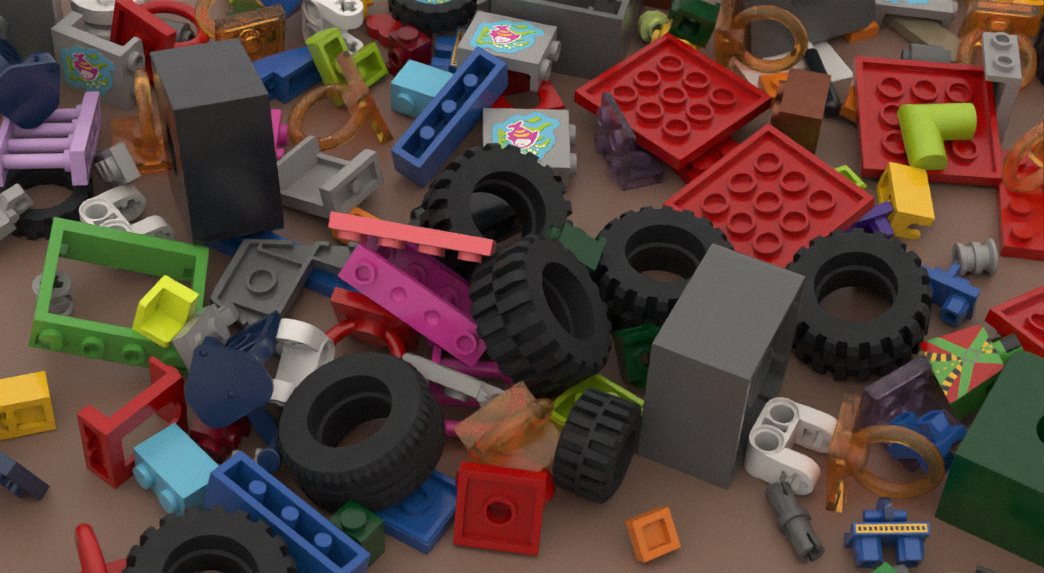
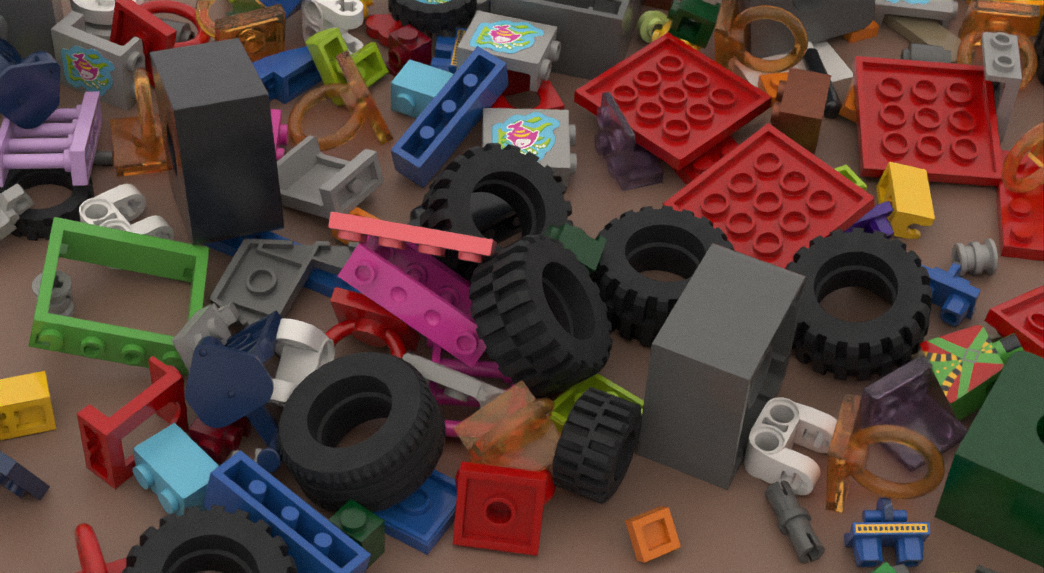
(116, 166): light grey plate -> none
(164, 311): neon yellow panel -> none
(629, 346): dark green brick -> none
(928, 125): lime brick -> none
(933, 427): blue hips -> none

